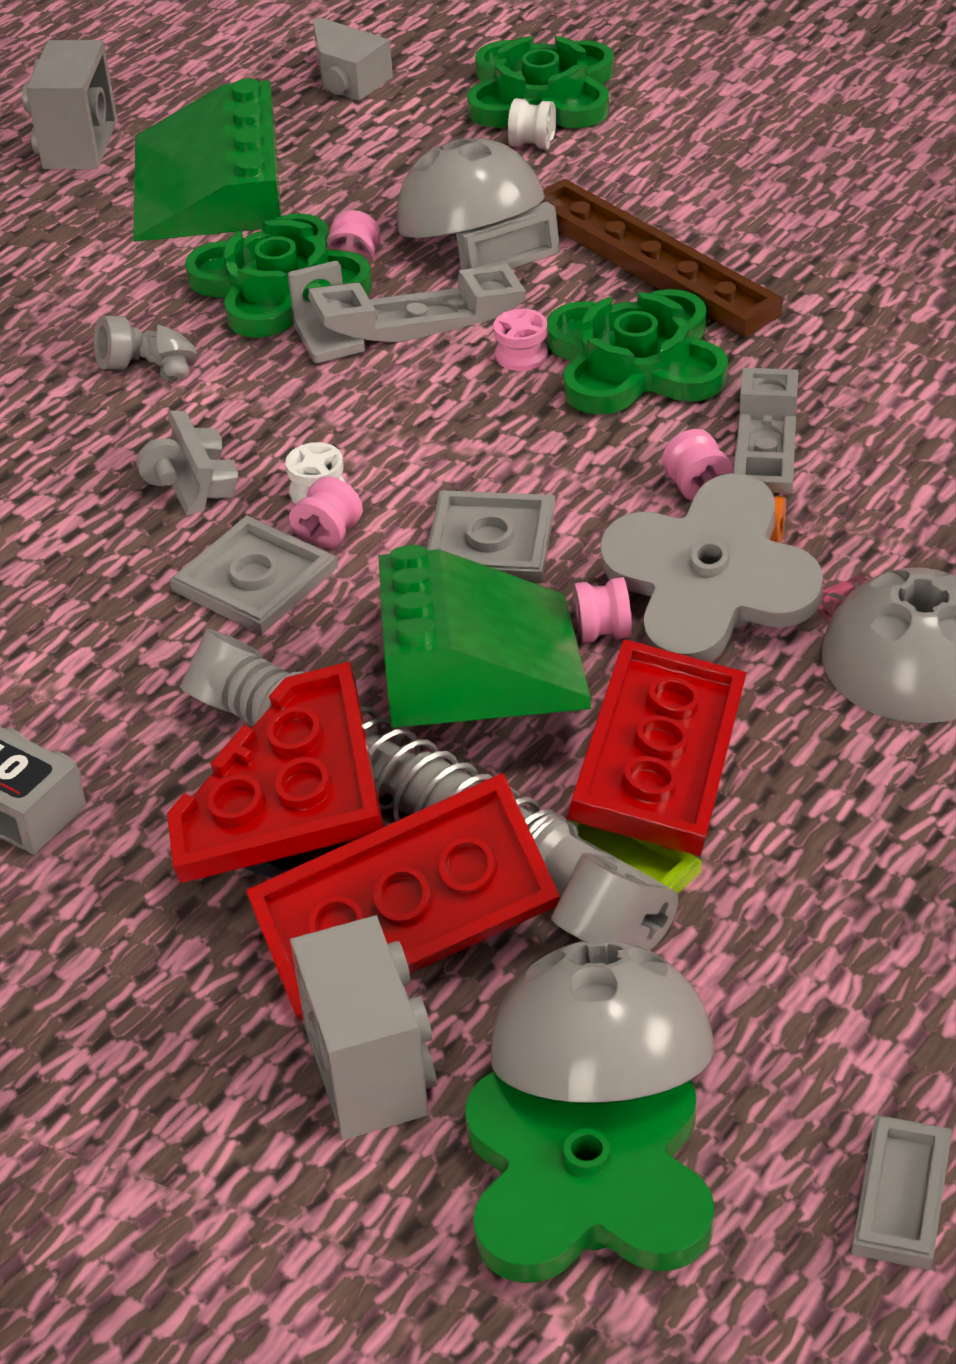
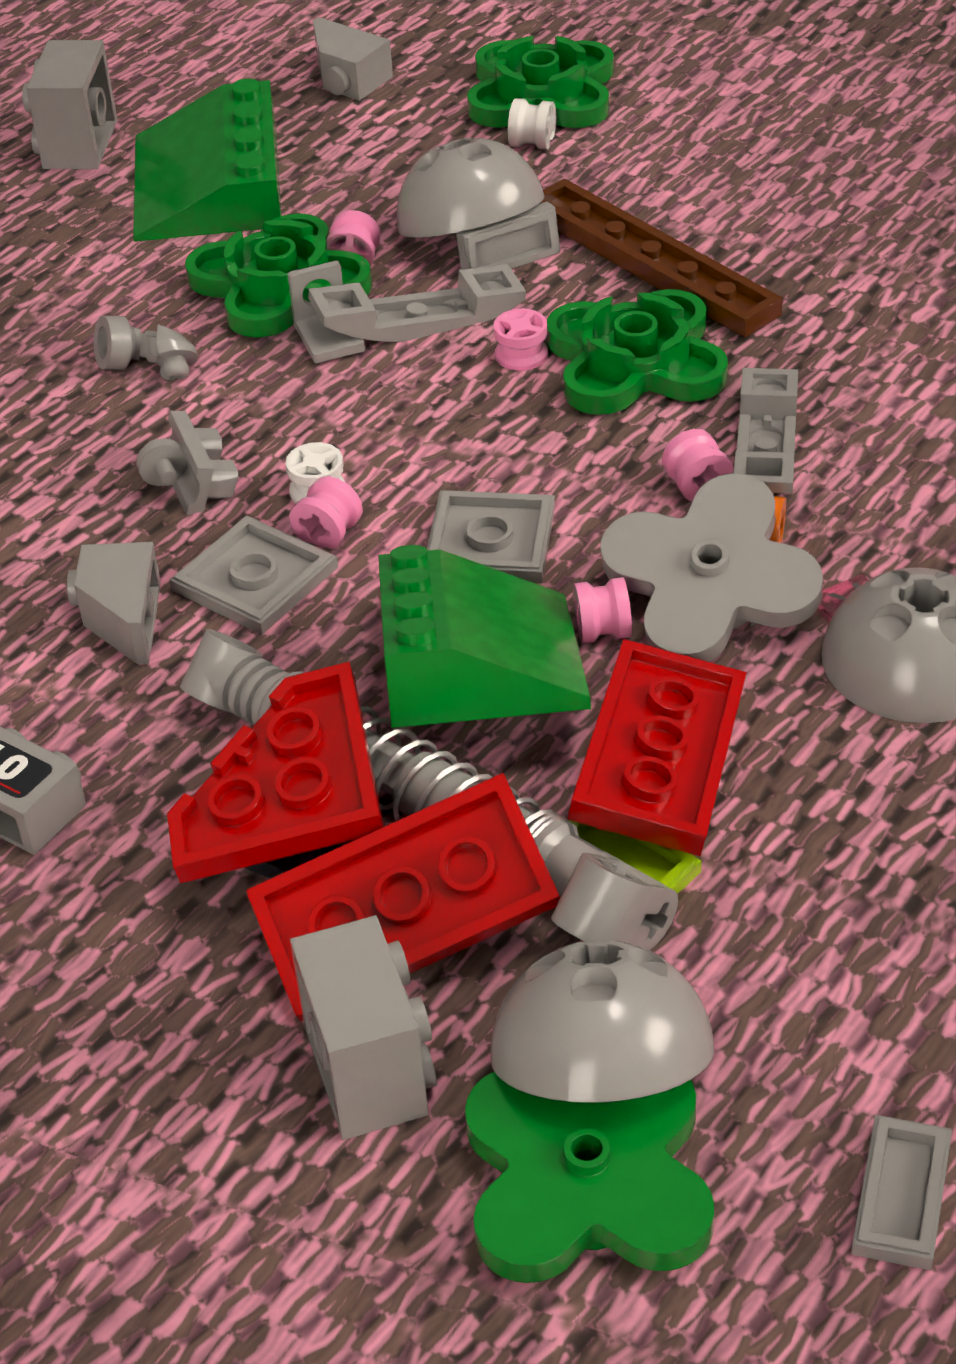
(118, 595): none -> light grey slope

